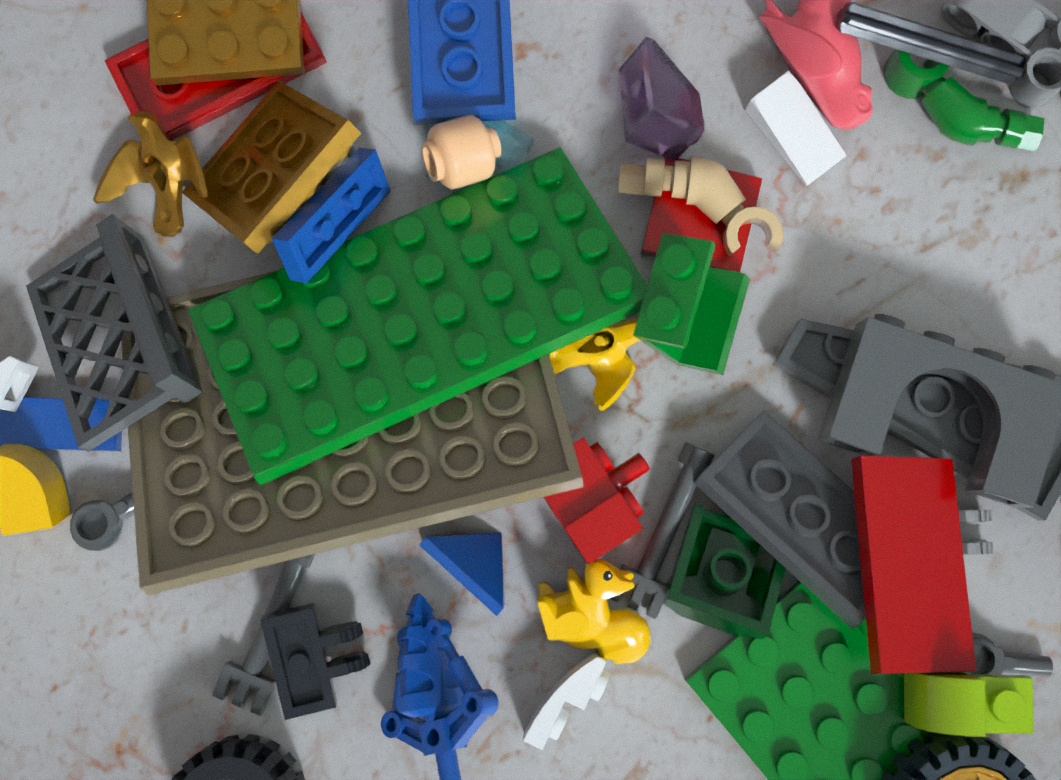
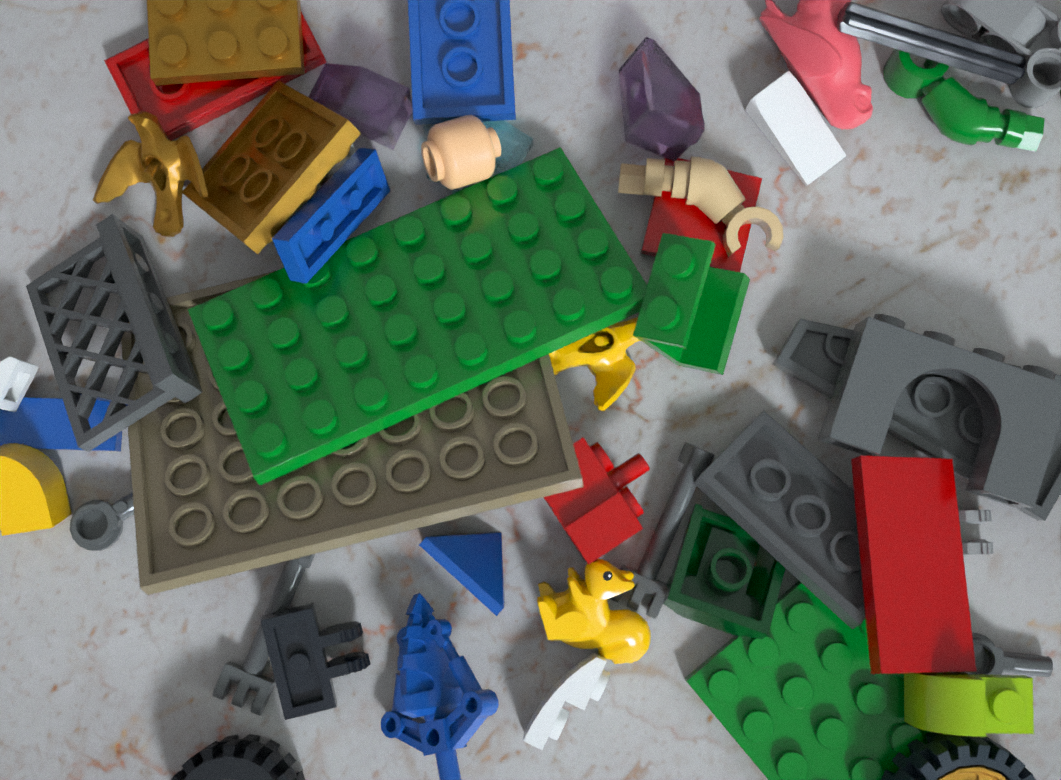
(366, 99): none -> clear purple slope

